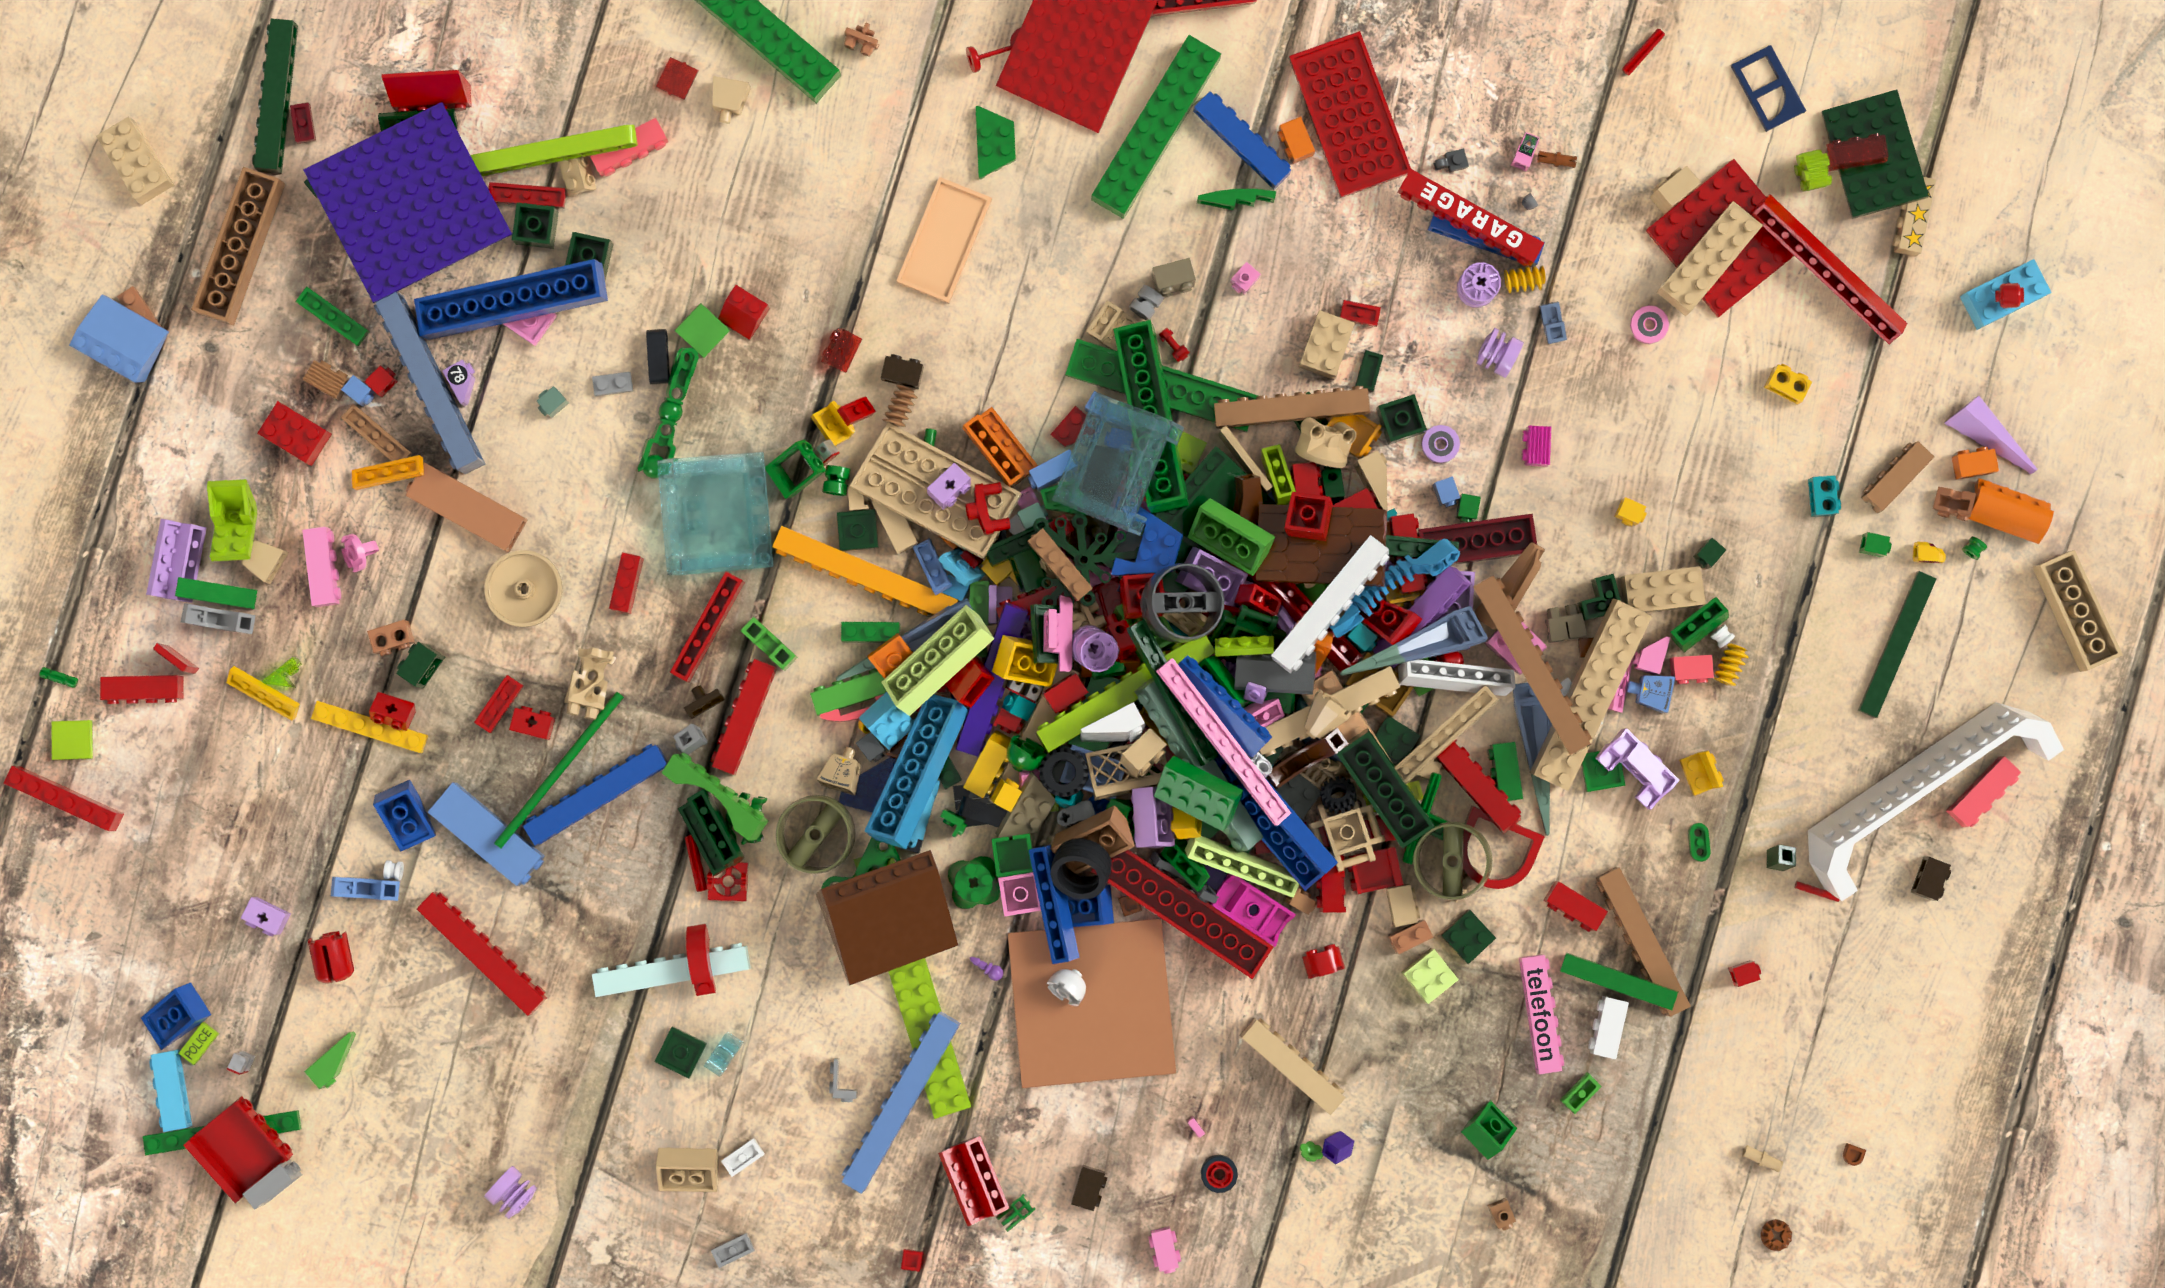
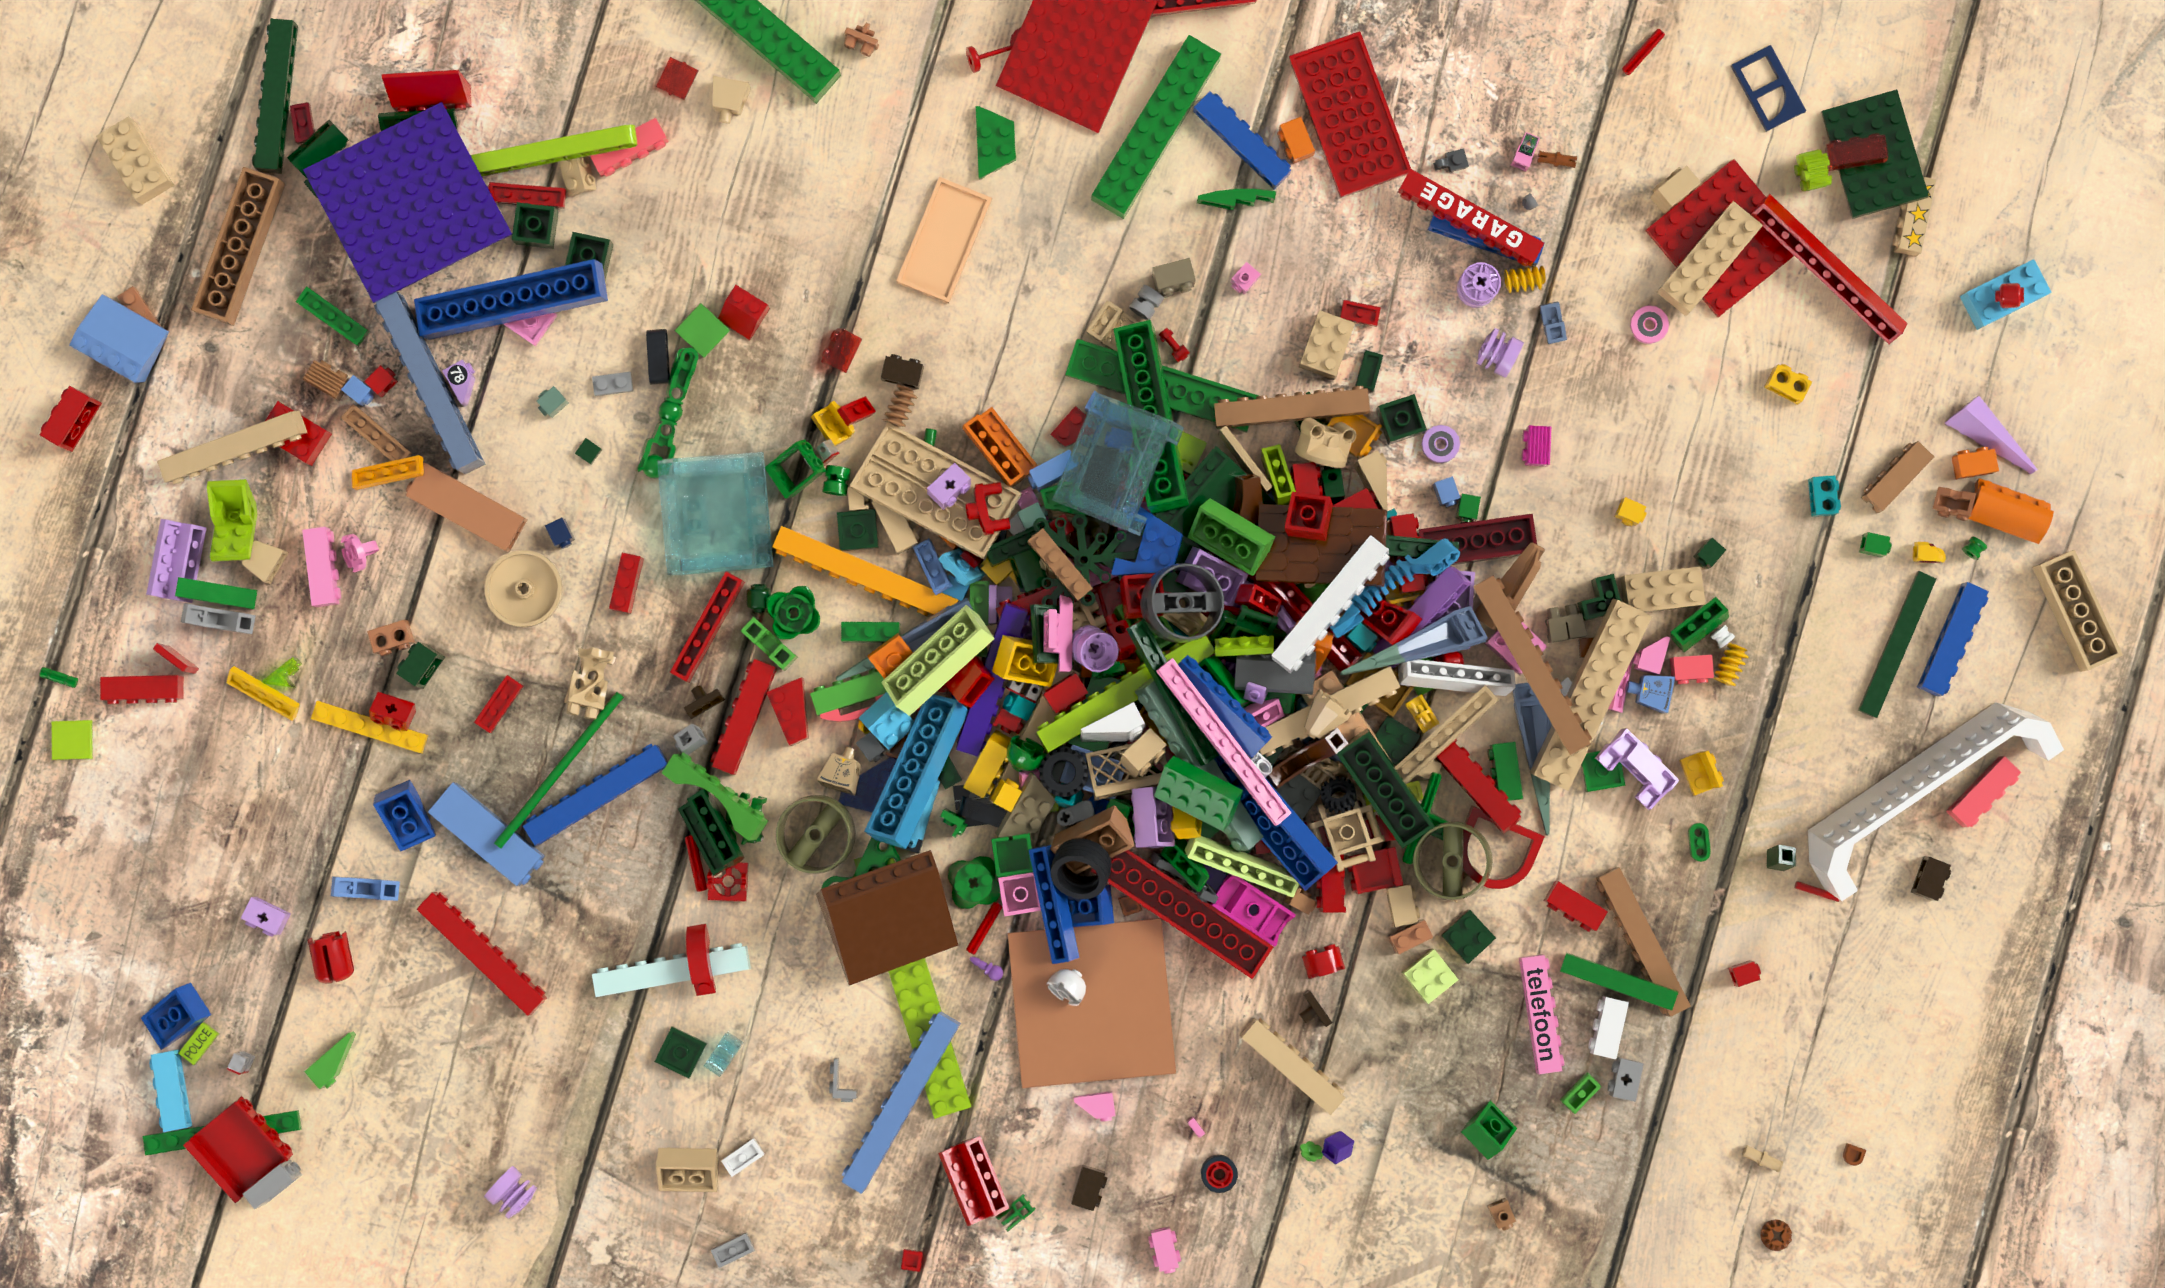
(63, 798): red brick -> none
(70, 418): none -> red brick
(232, 446): none -> tan brick
(318, 146): none -> dark green brick
(393, 870): white wheel -> none
(521, 724): red brick -> none
(560, 533): none -> dark blue brick
(588, 451): none -> dark green tile
(757, 597): none -> dark green head
(780, 605): none -> green brick
(790, 709): none -> red wedge
(984, 928): none -> red axle
(1098, 1105): none -> bright pink slope
(1314, 1010): none -> dark brown tile
(1422, 713): none -> yellow hips
(1625, 1089): none -> light grey brick
(1952, 639): none -> blue brick

